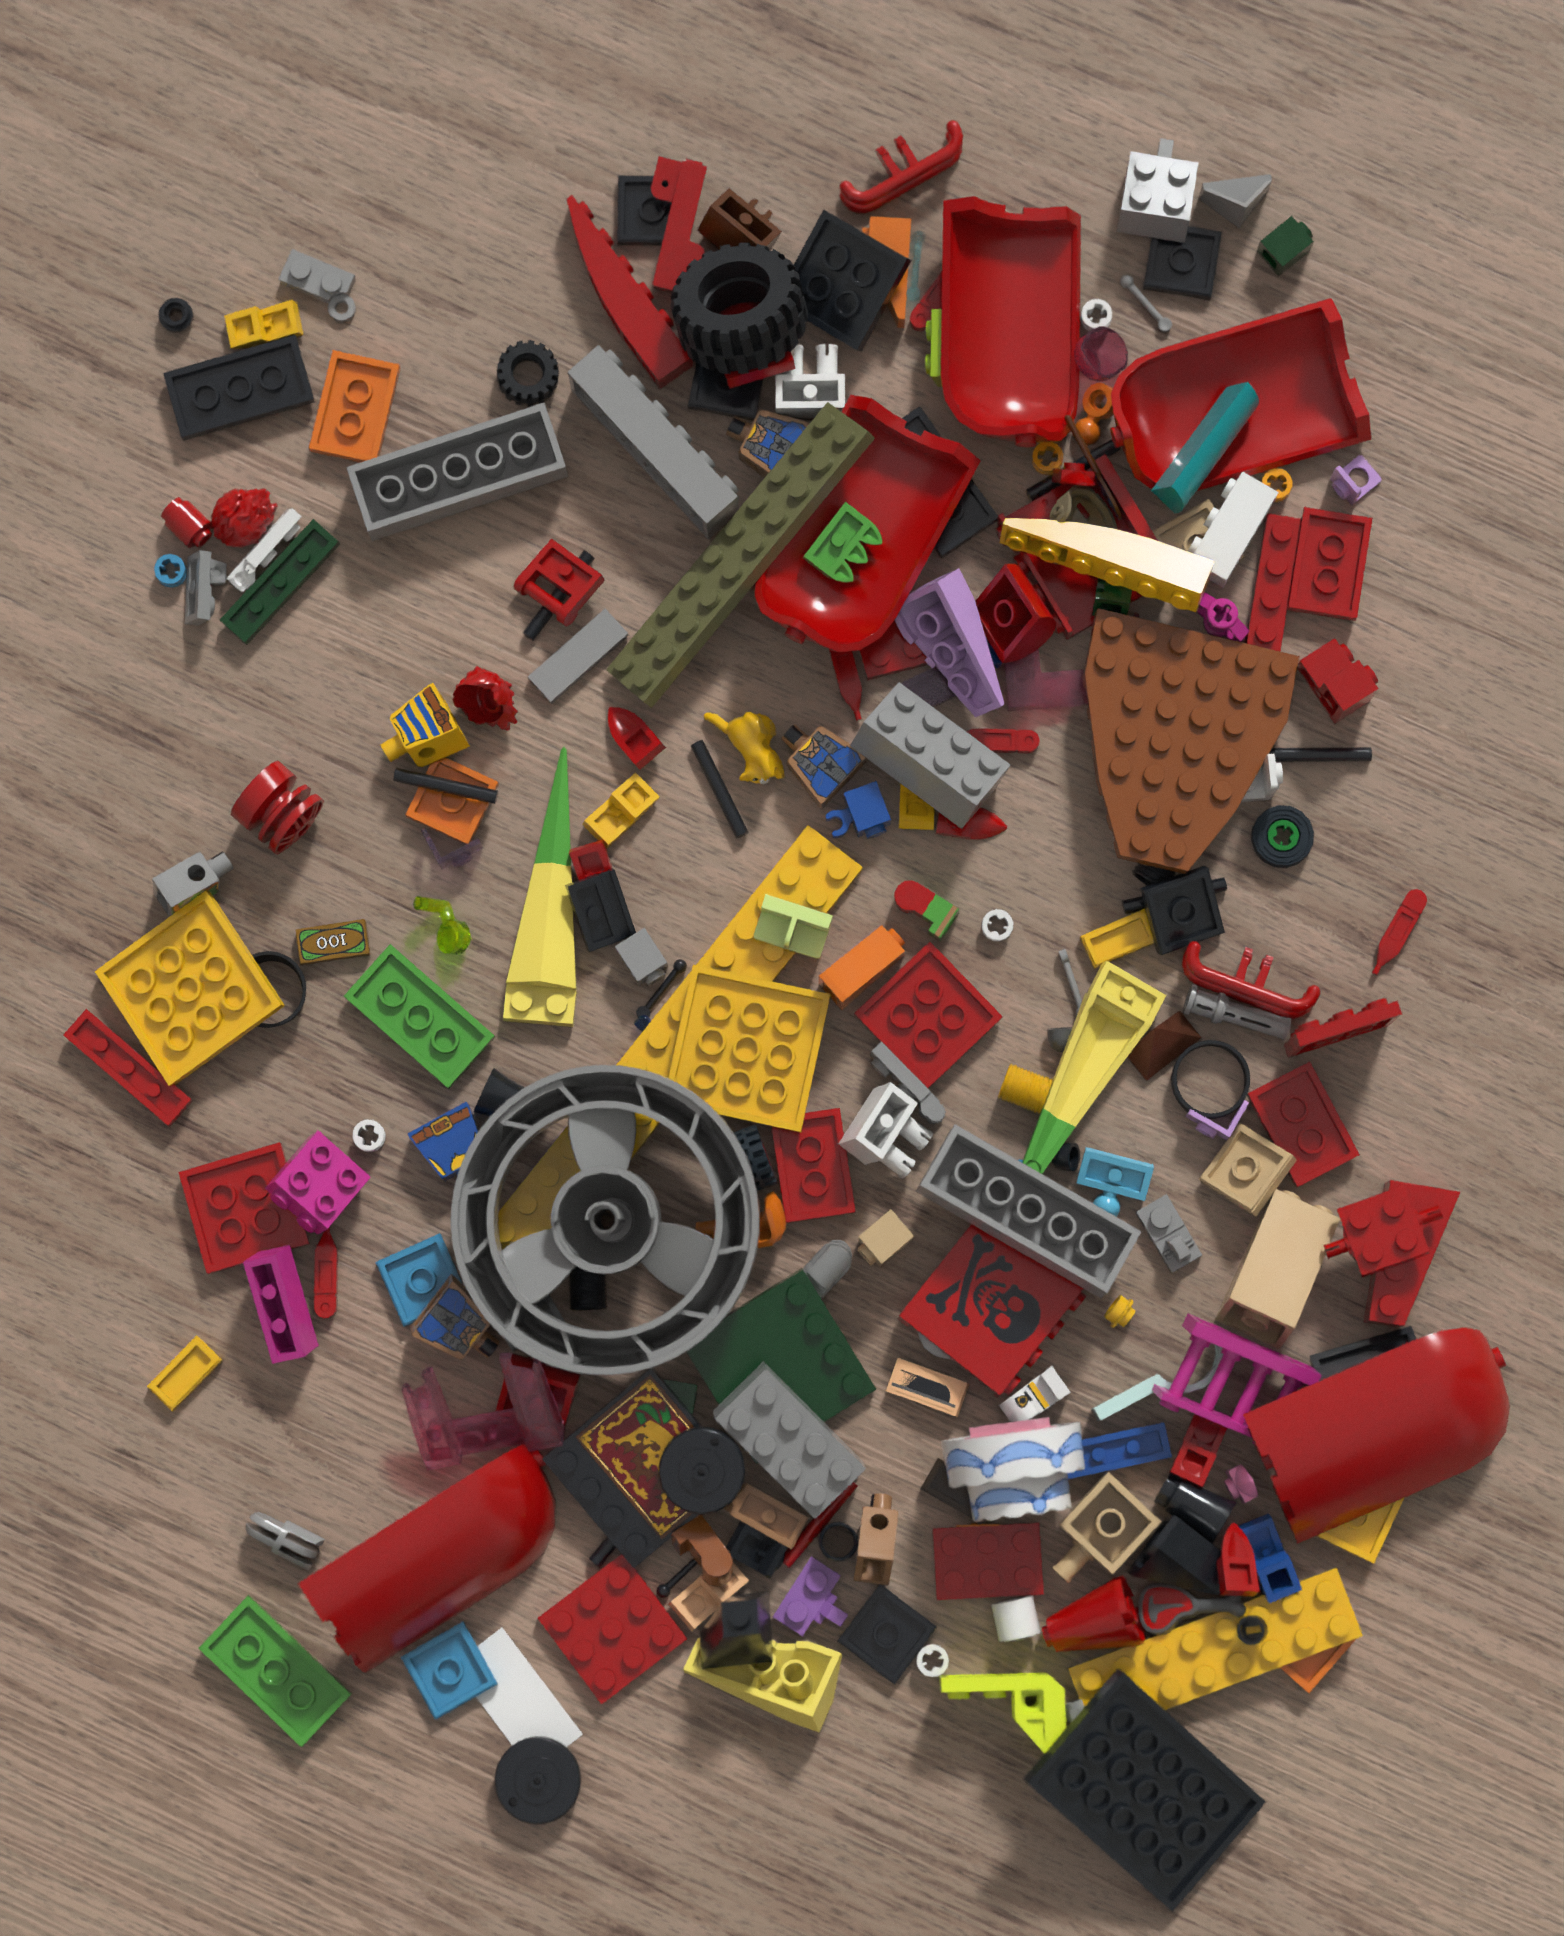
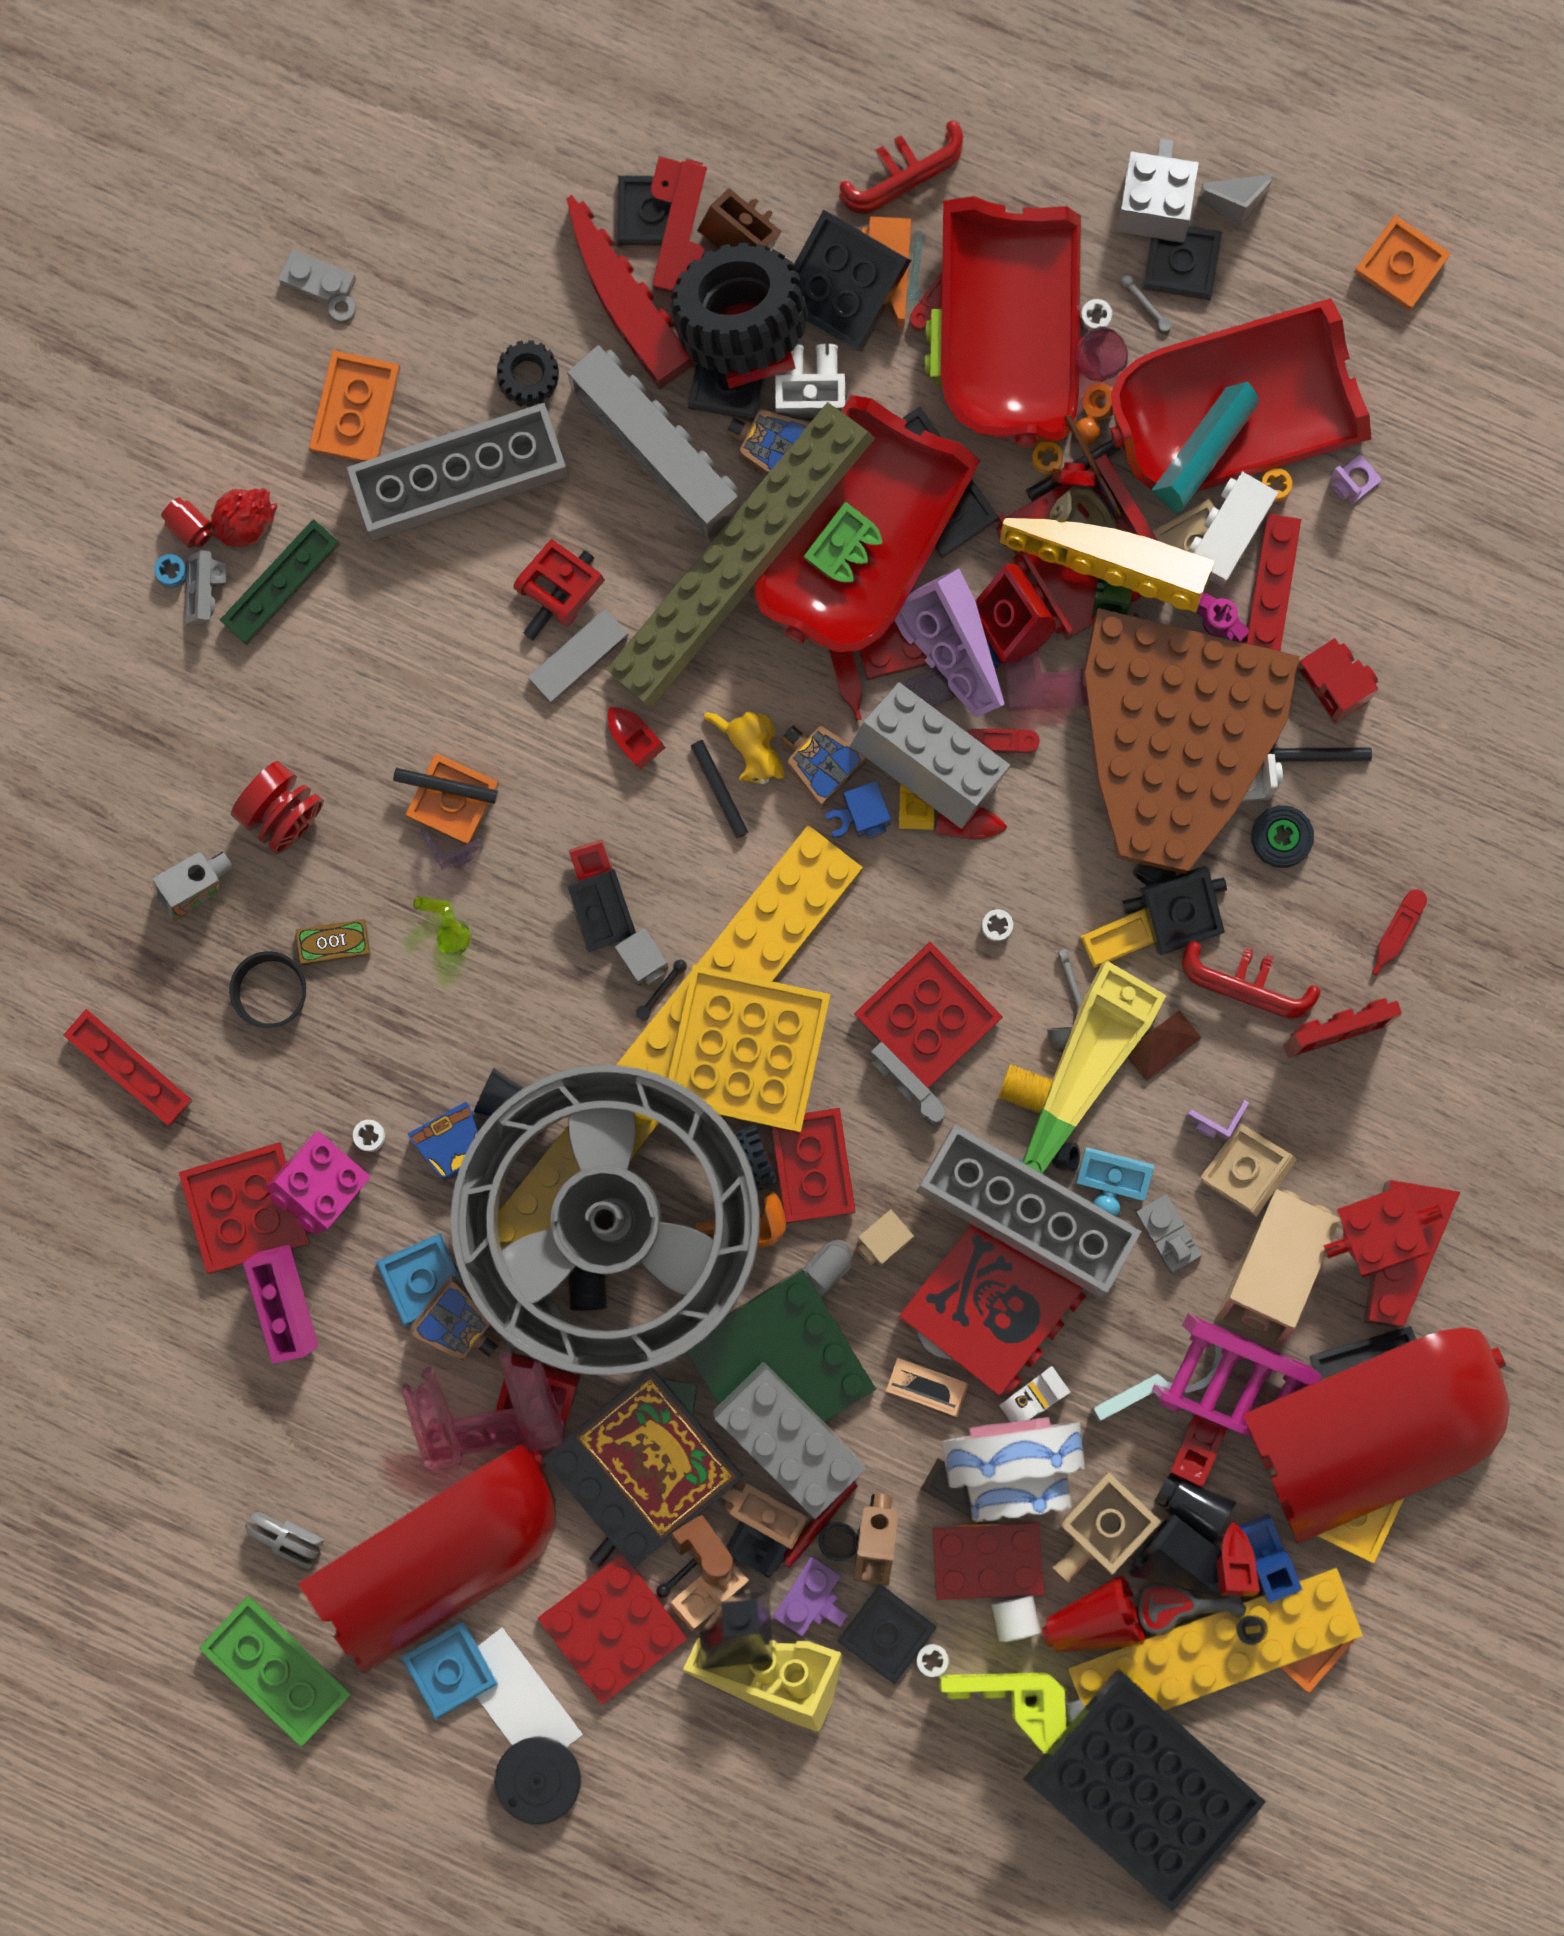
(171, 306): black plate -> none
(184, 1373): yellow tile -> none
(189, 988): yellow plate -> none
(239, 387): black plate -> none
(260, 326): yellow slope -> none
(263, 551): white hinge -> none
(326, 1276): red piece -> none
(419, 1016): bright green plate -> none
(425, 729): yellow torso -> none
(486, 699): red hair -> none
(543, 961): light yellow plate -> none
(621, 810): yellow slope -> none
(642, 1022): piece -> none
(701, 1470): black wheel -> none
(793, 927): yellowish green panel -> none
(862, 966): orange slope -> none
(878, 1125): white brick -> none
(918, 900): leg -> none
(1120, 1311): yellow plate -> none
(1124, 1449): blue plate -> none
(1220, 1008): light grey pin -> none
(1230, 1049): black tyre -> none
(1240, 1484): bright pink plate -> none
(1286, 245): dark green brick -> none
(1303, 1123): red plate -> none
(1329, 564): red plate -> none
(1402, 262): none -> orange plate

